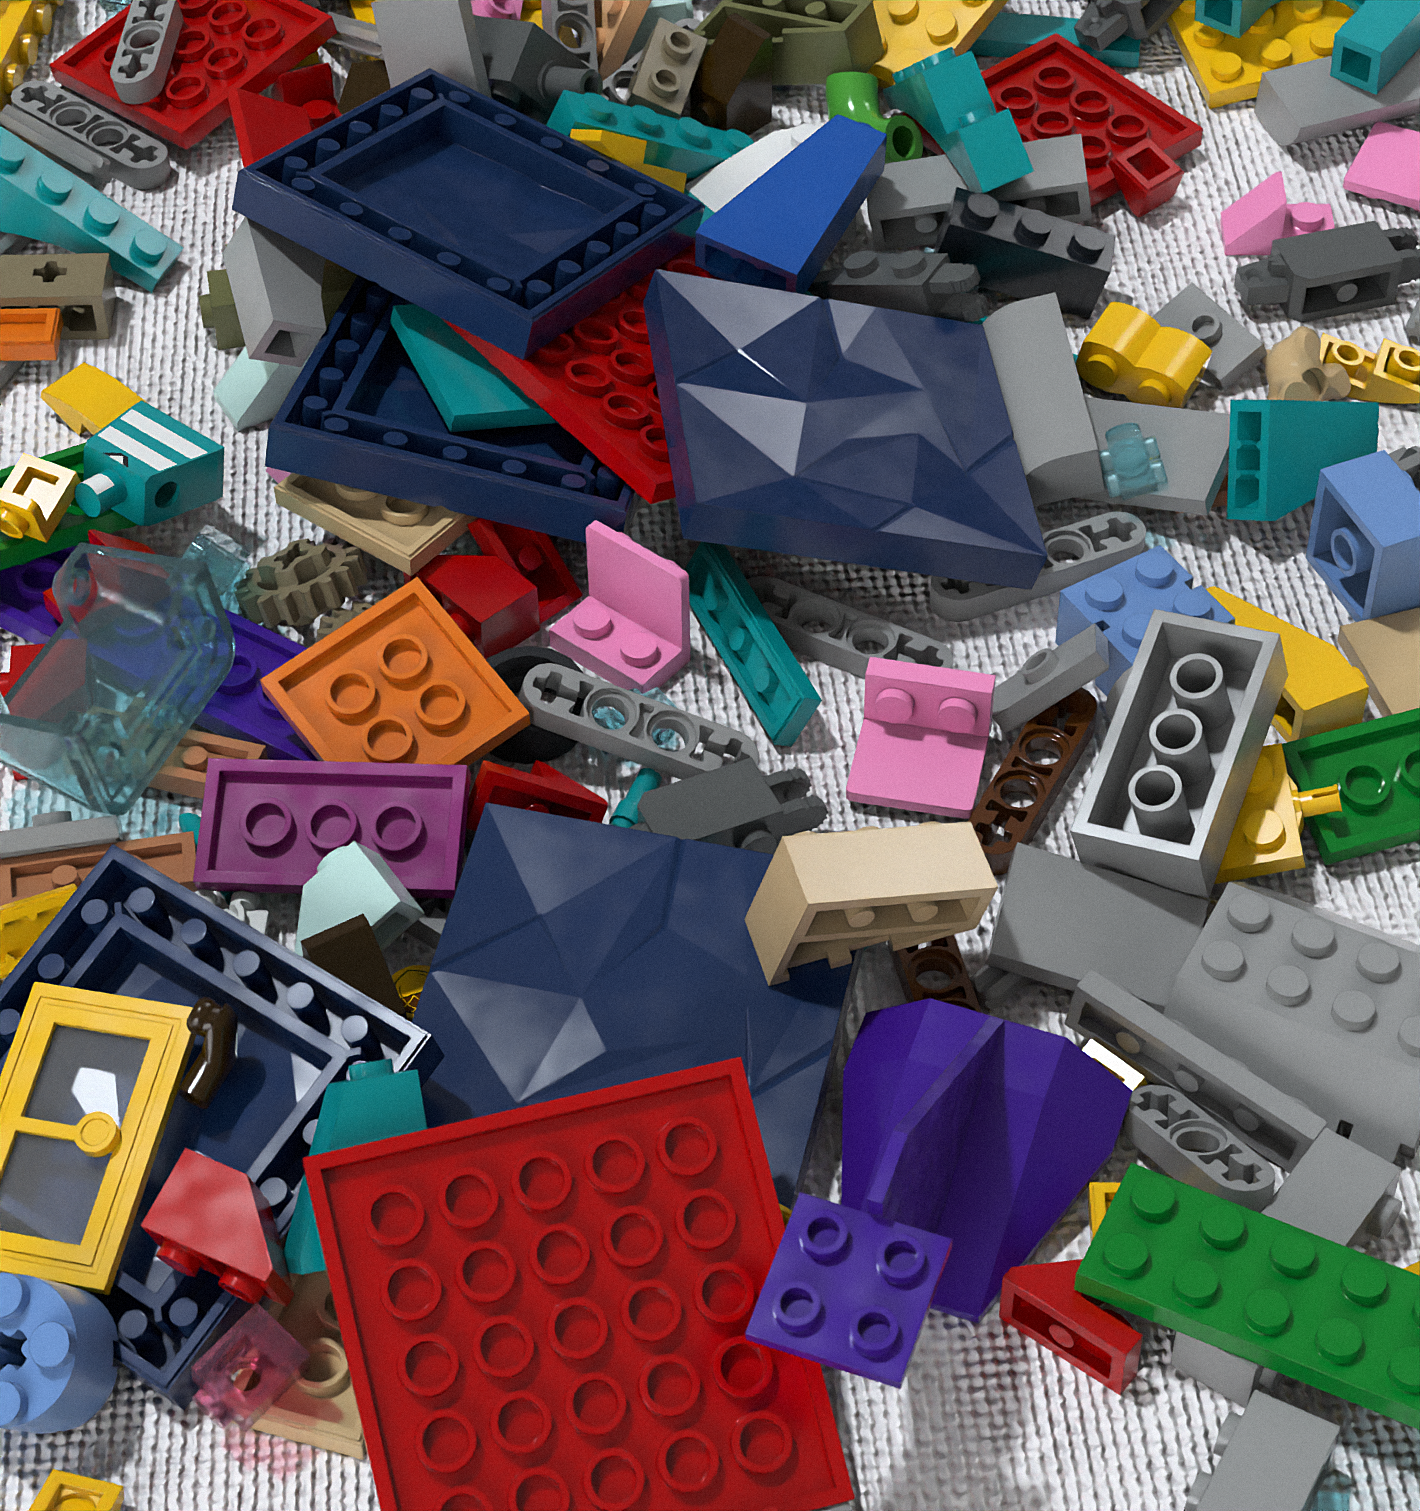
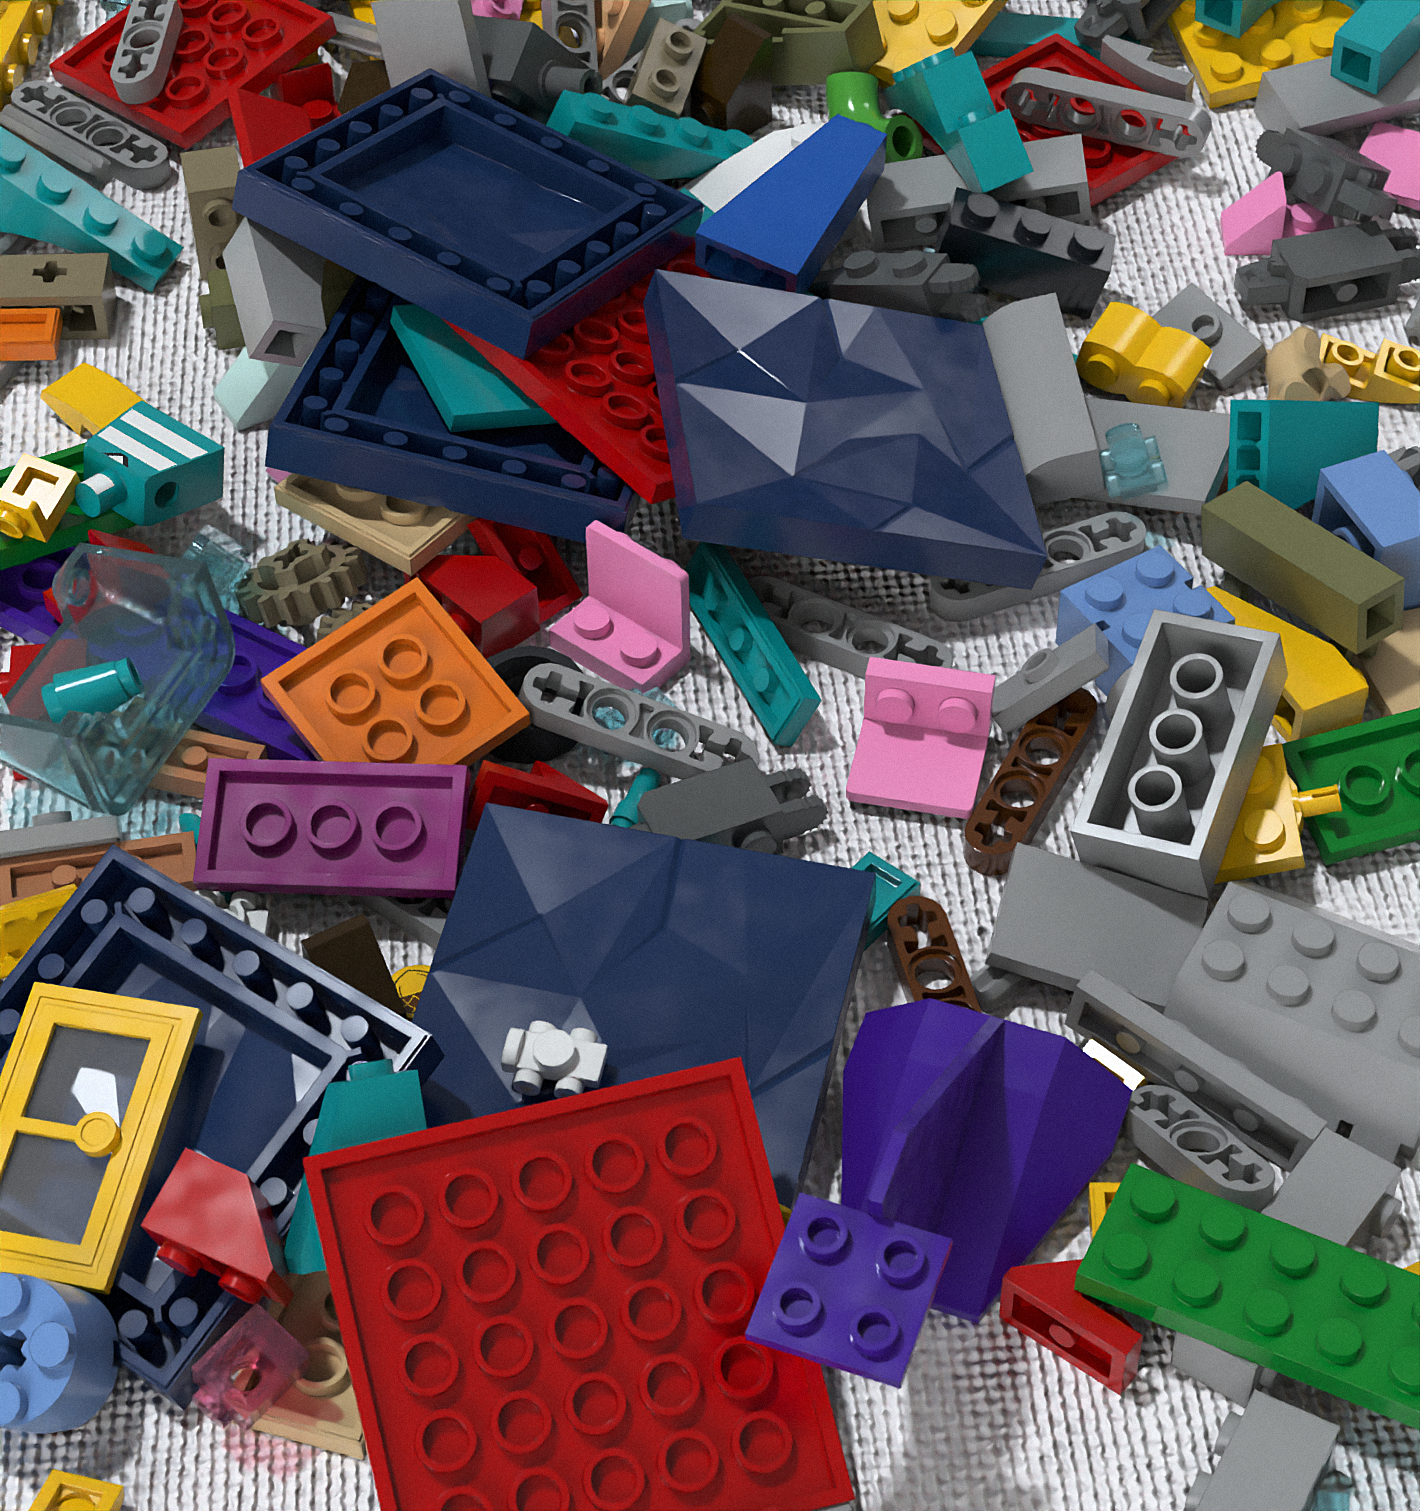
(92, 689): none -> teal cone
(210, 190): none -> dark tan brick
(218, 1051): dark brown arm -> none
(351, 884): light aqua slope -> none
(553, 1055): none -> white piece
(629, 152): yellow slope -> none
(865, 889): tan wedge -> none
(1108, 103): none -> light grey beam
(1137, 65): none -> light grey slope
(1145, 176): red slope -> none
(1302, 569): none -> olive brick
(1328, 174): none -> dark grey hinge

